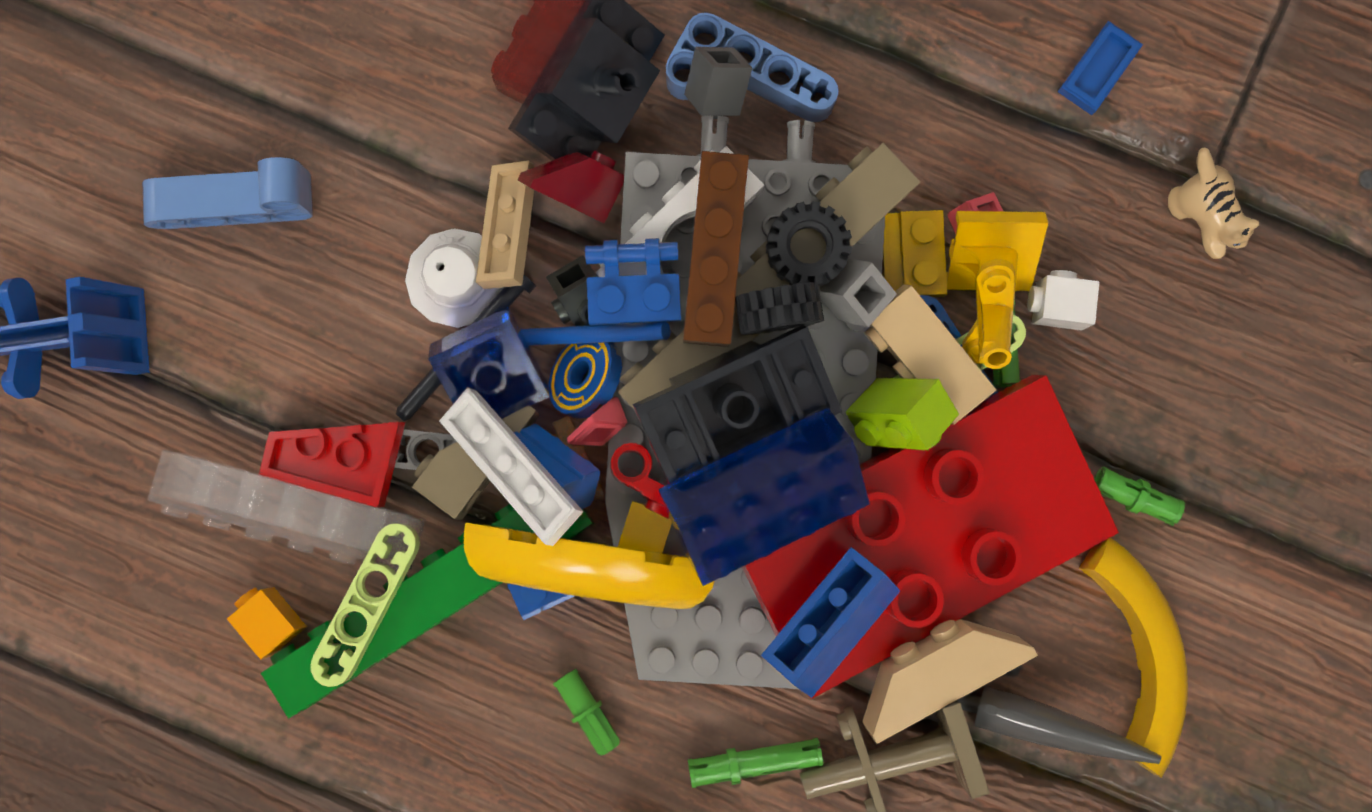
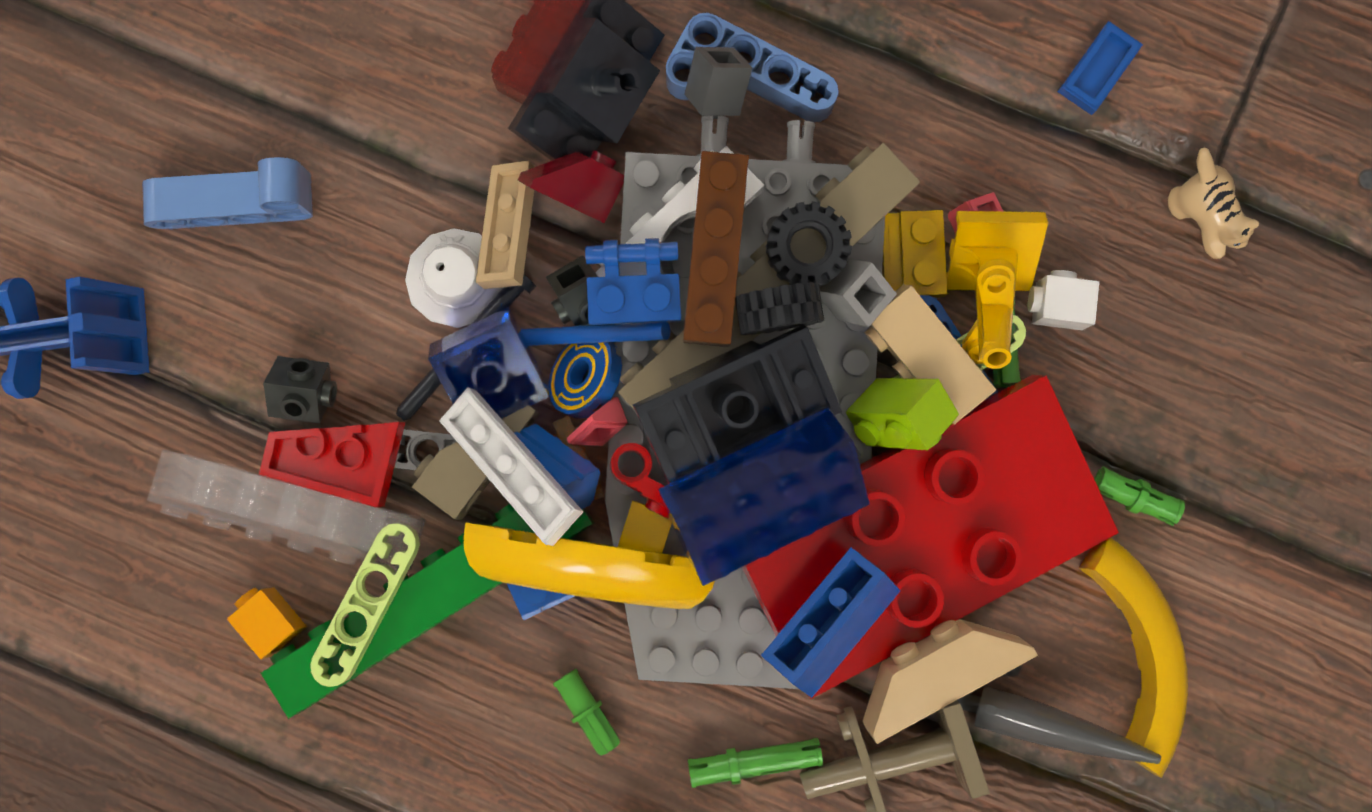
(299, 389): none -> pearl dark grey brick

